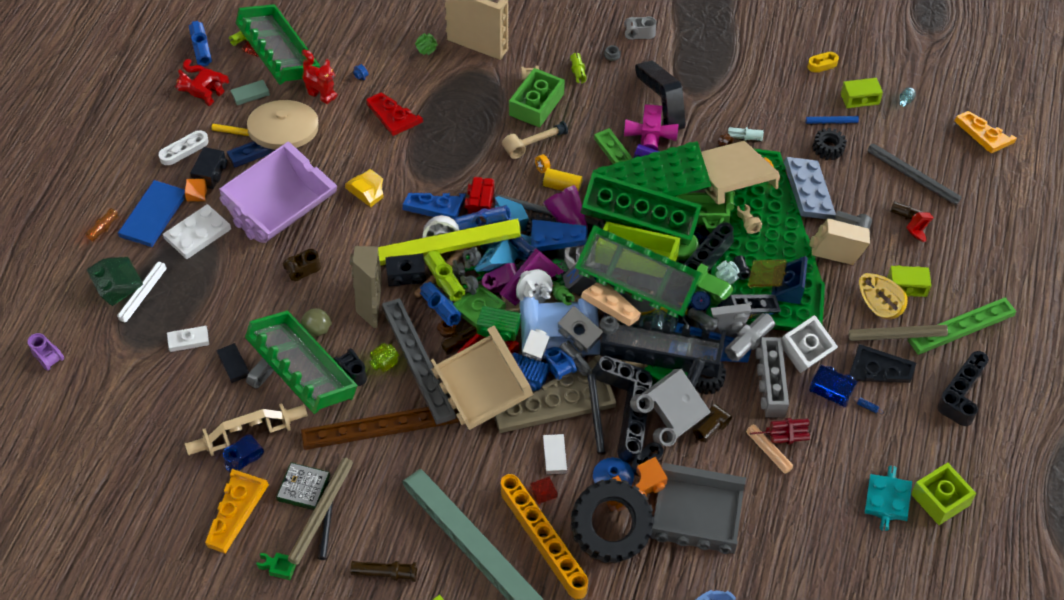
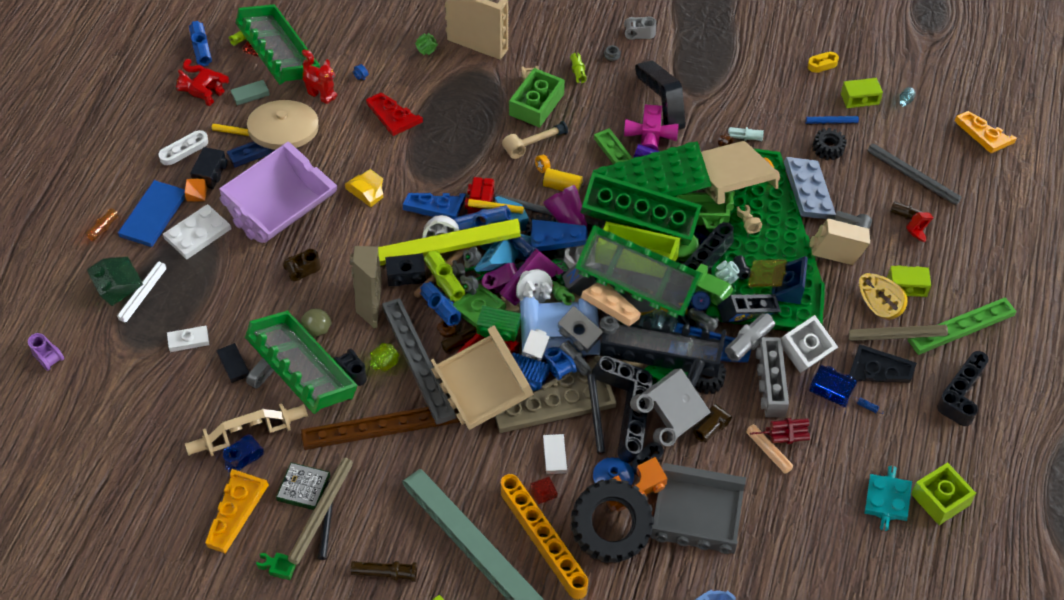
(489, 205): none -> yellow bar
(731, 318): light grey wing -> none

